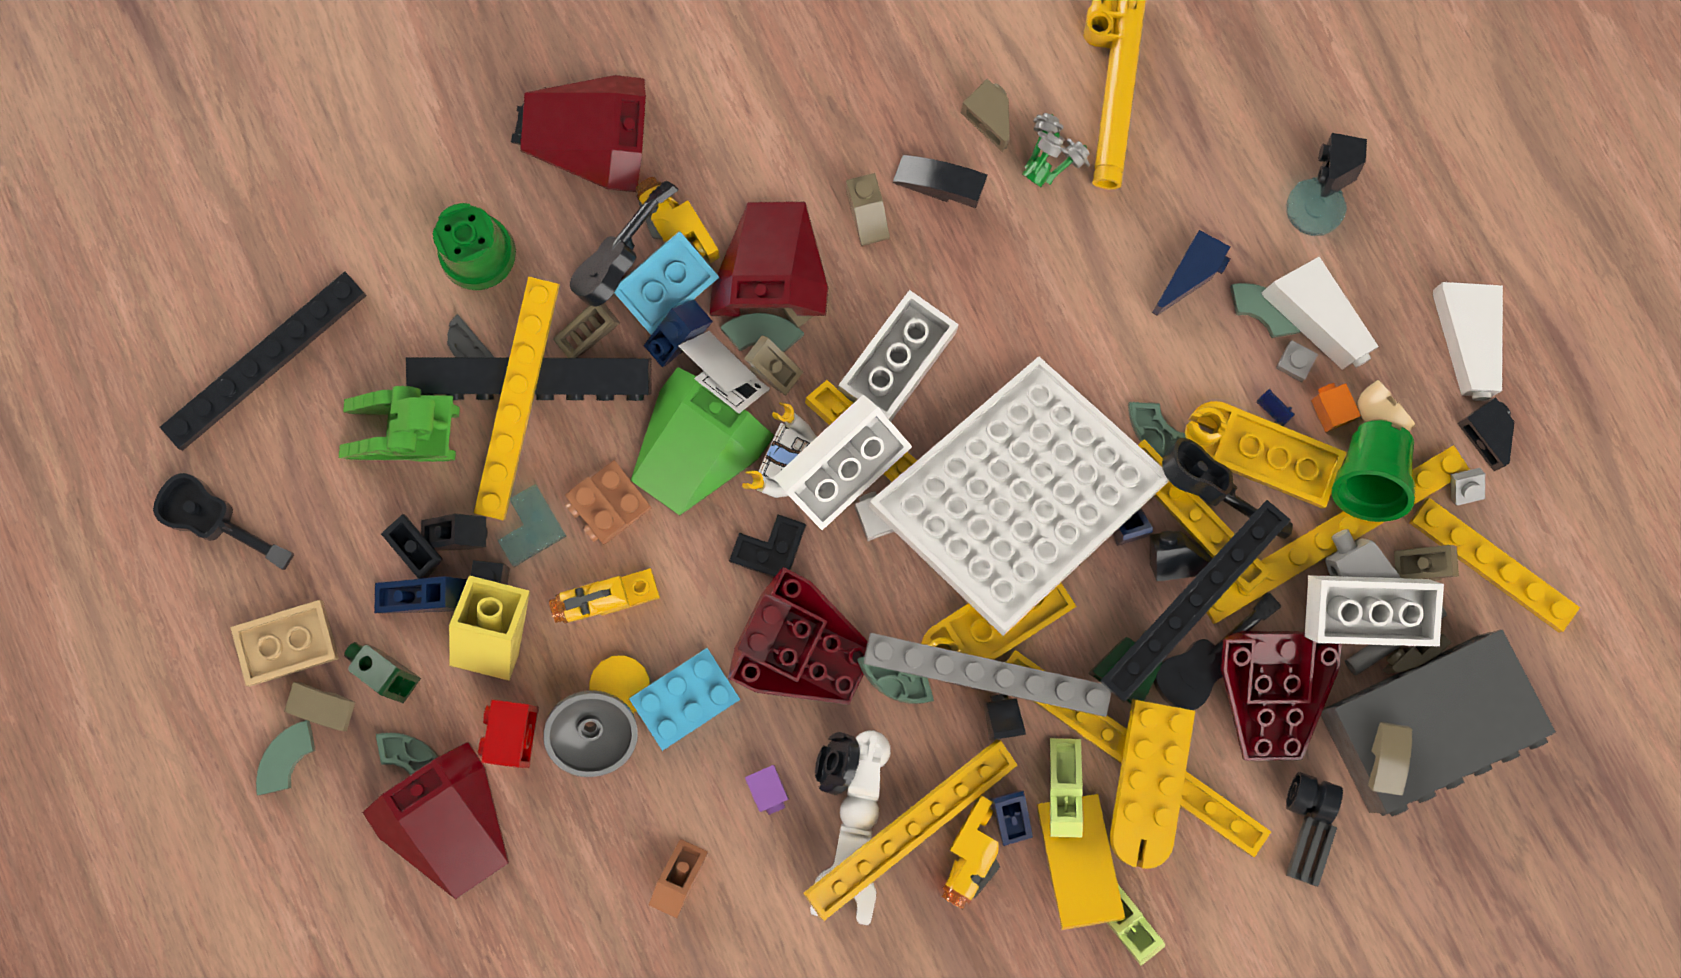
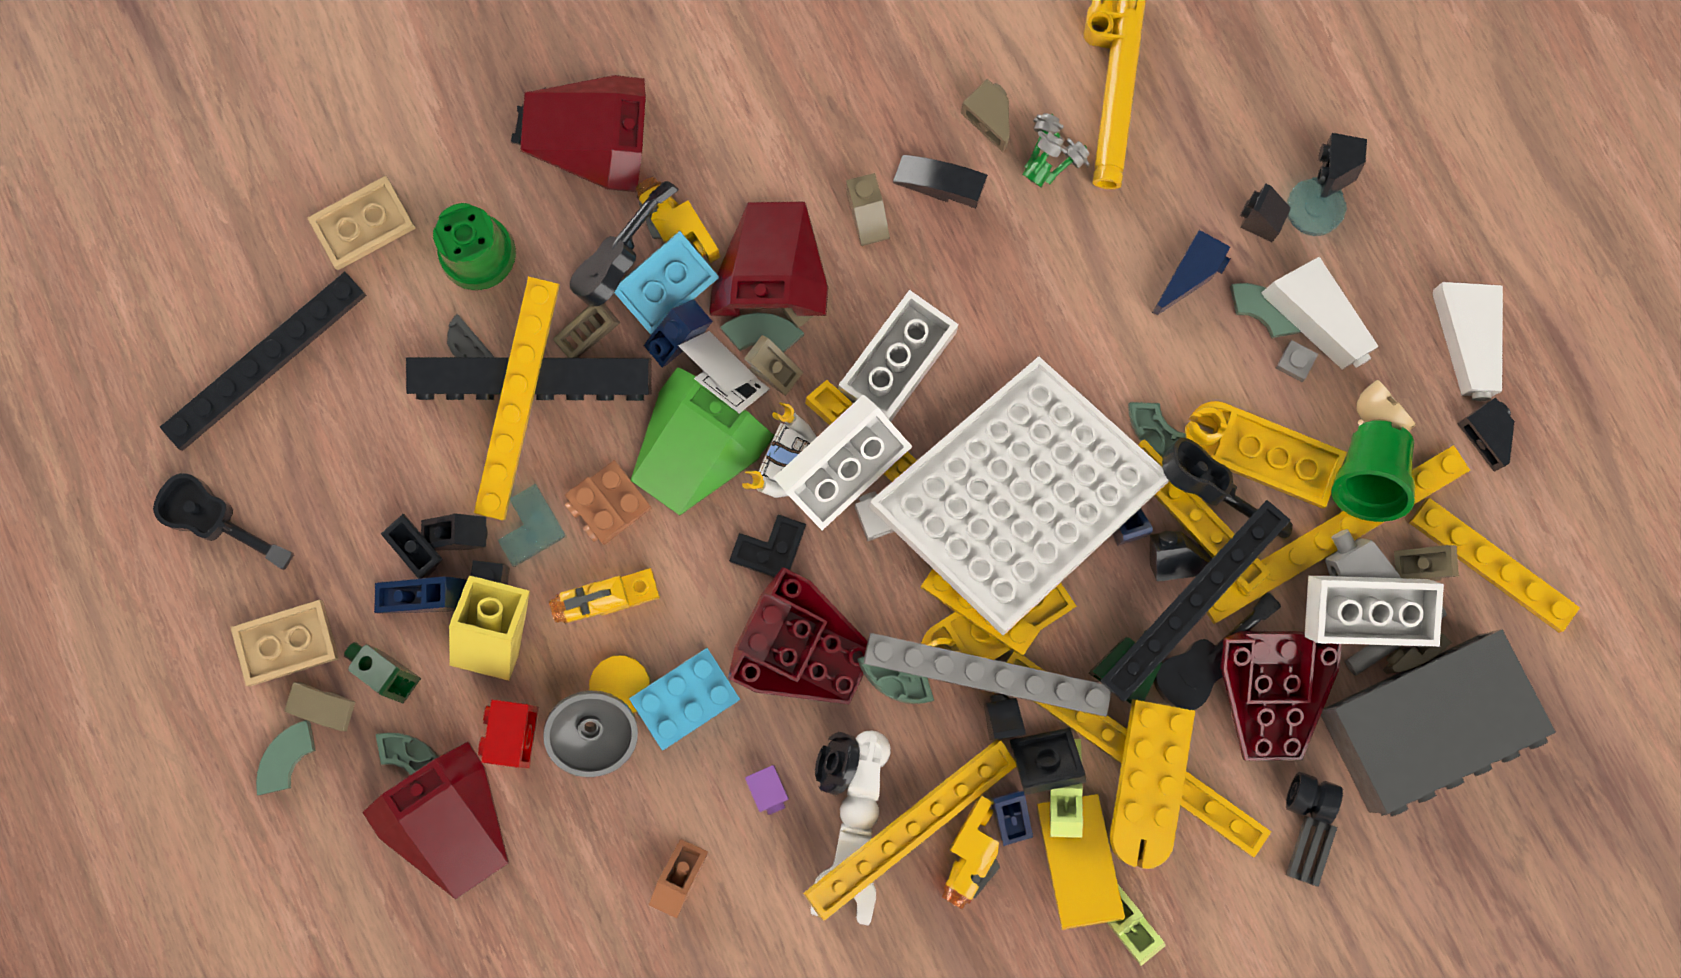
(361, 223): none -> tan plate
(415, 426): bright green piece -> none
(1017, 638): none -> yellow plate
(1047, 761): none -> black tile
(1265, 213): none -> black slope
(1275, 408): clear blue pin -> none
(1335, 406): orange brick -> none
(1392, 759): dark tan slope -> none
(1467, 486): light grey plate -> none

